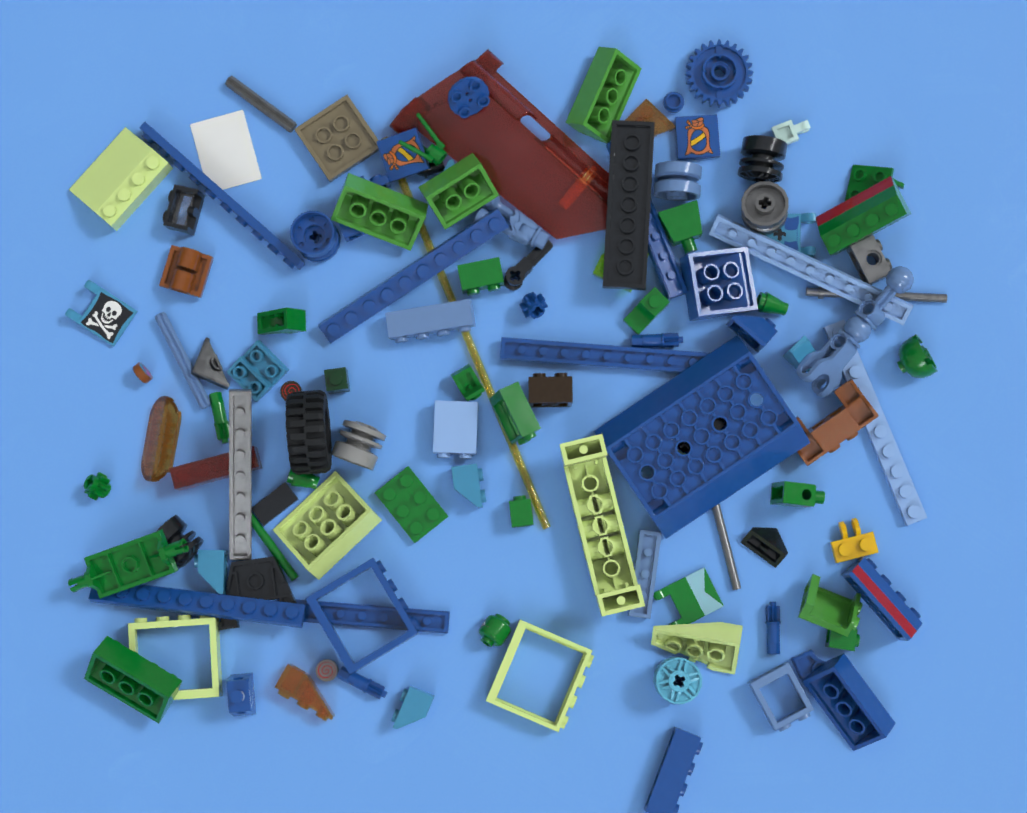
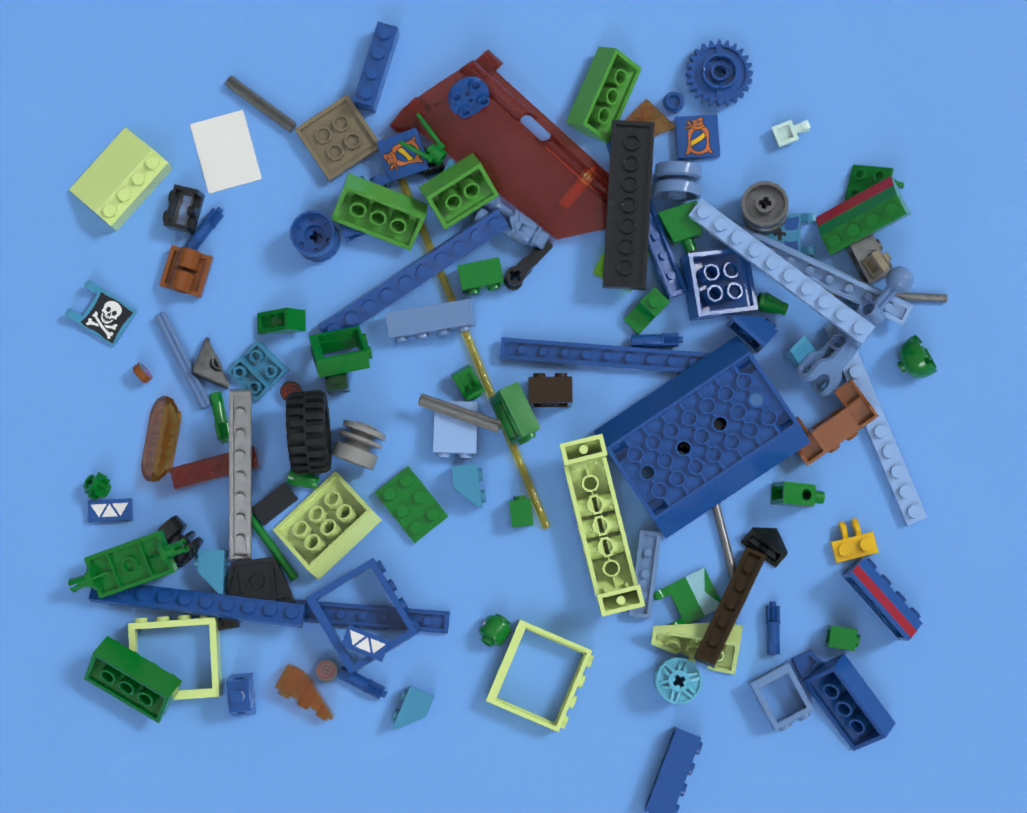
(110, 510): none -> blue tile
(205, 228): none -> blue piece
(214, 191): blue plate -> none
(336, 341): none -> green window
(365, 643): none -> blue tile
(376, 67): none -> blue brick
(459, 413): none -> flat silver axle
(533, 305): blue gear -> none
(730, 607): none -> dark brown plate
(762, 158): black wheel -> none
(781, 271): none -> light blue plate
(829, 608): bright green panel -> none
(876, 263): none -> dark tan tile

